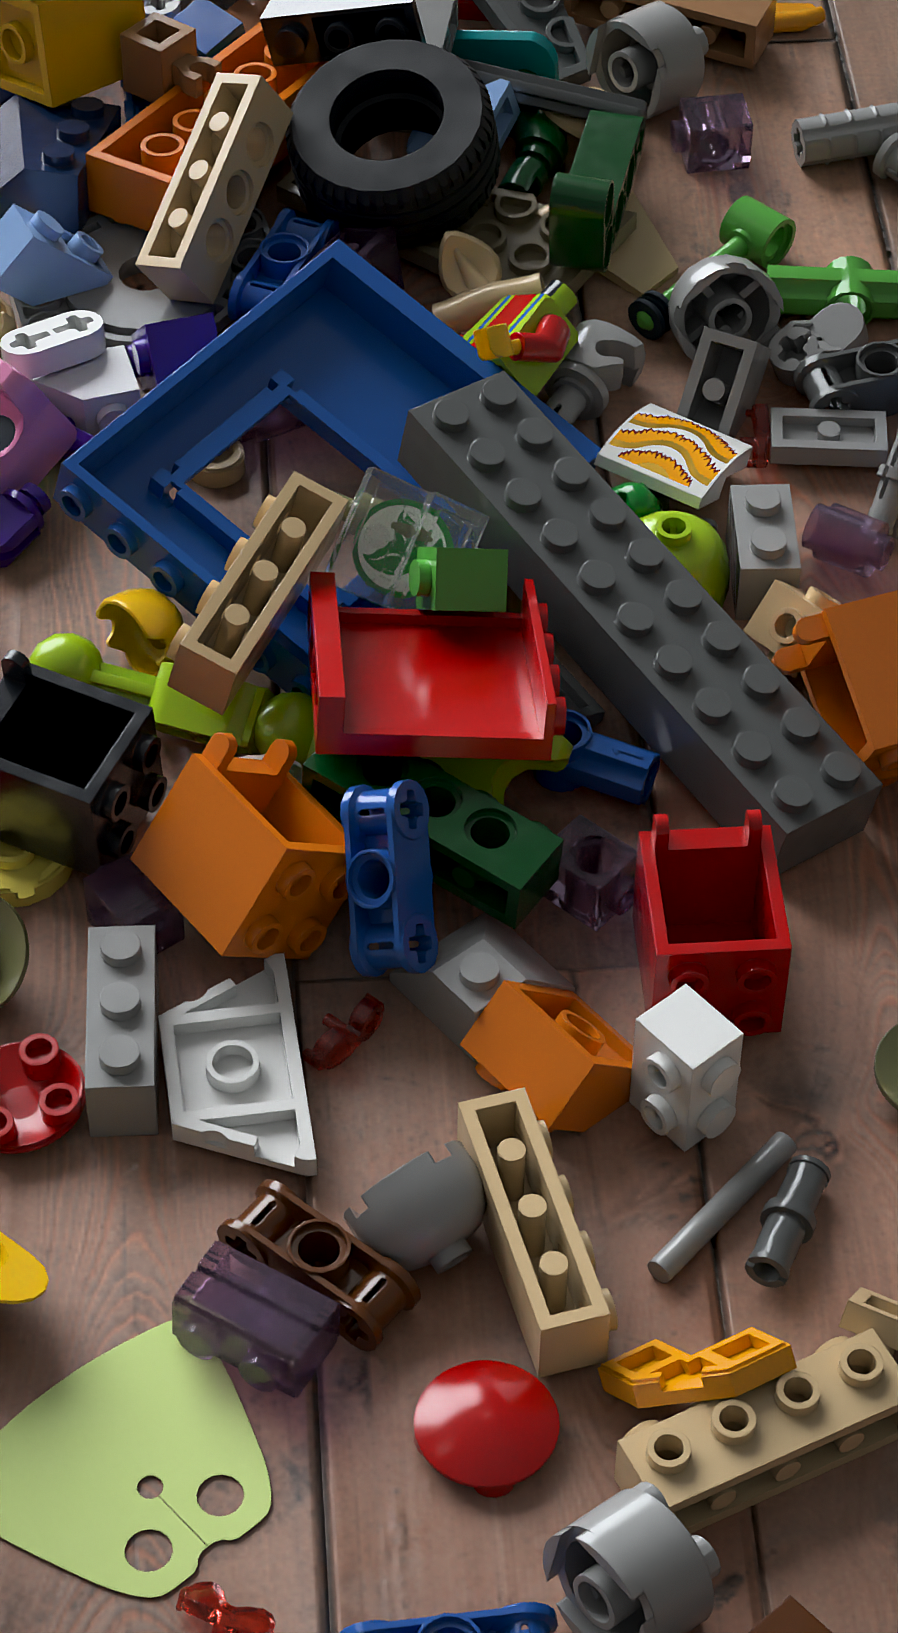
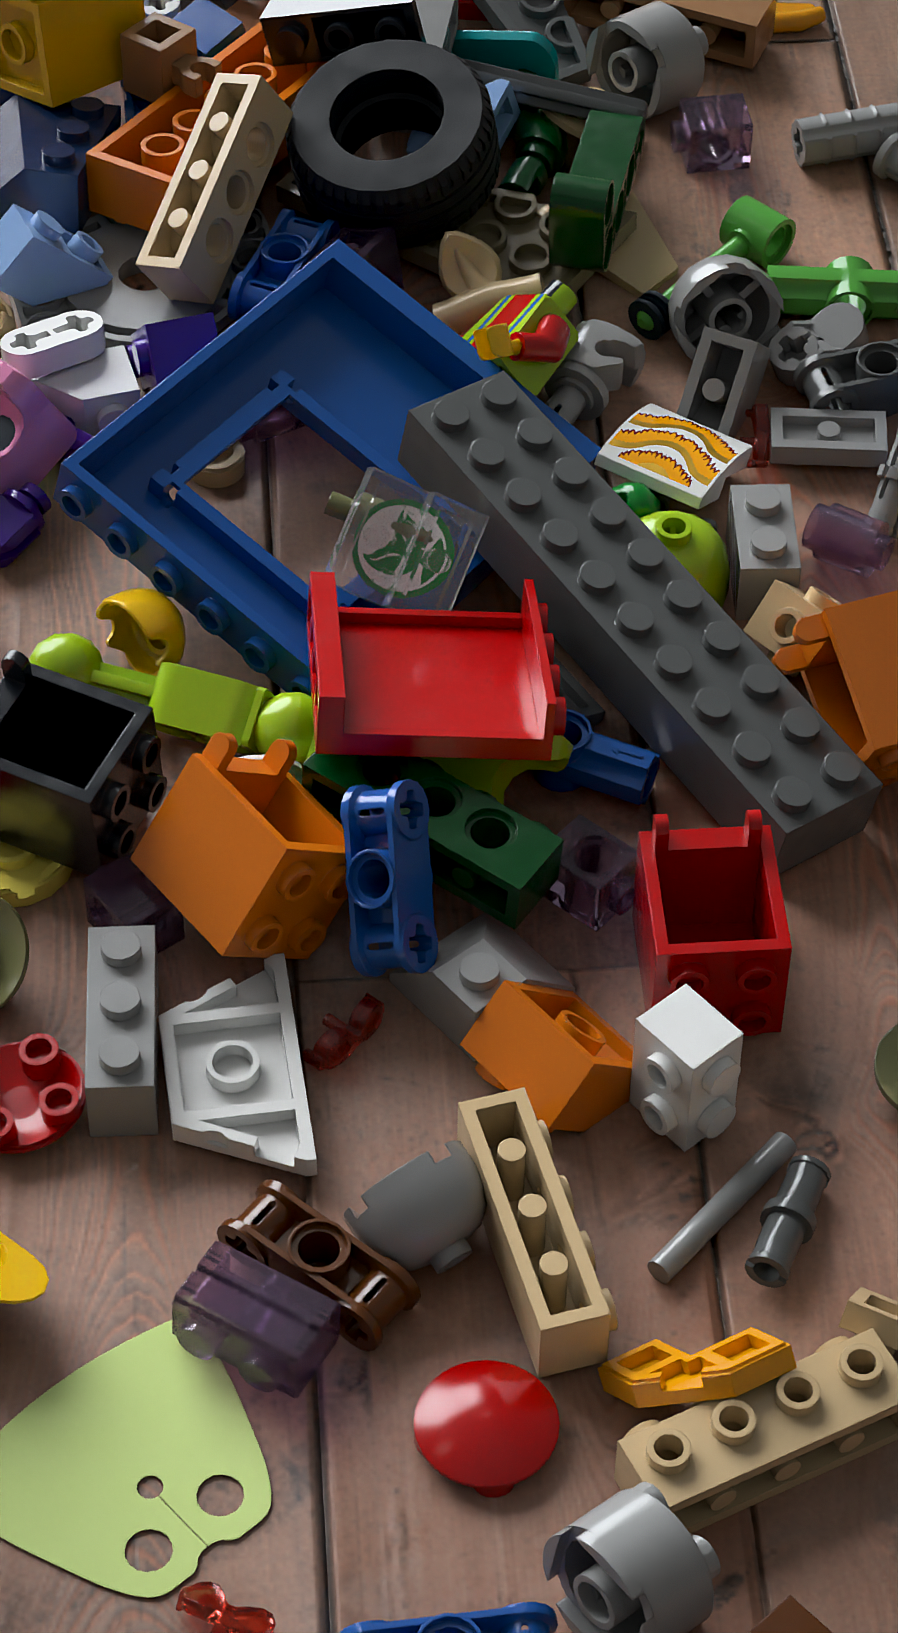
(256, 592): tan brick -> none
(459, 579): bright green brick -> none

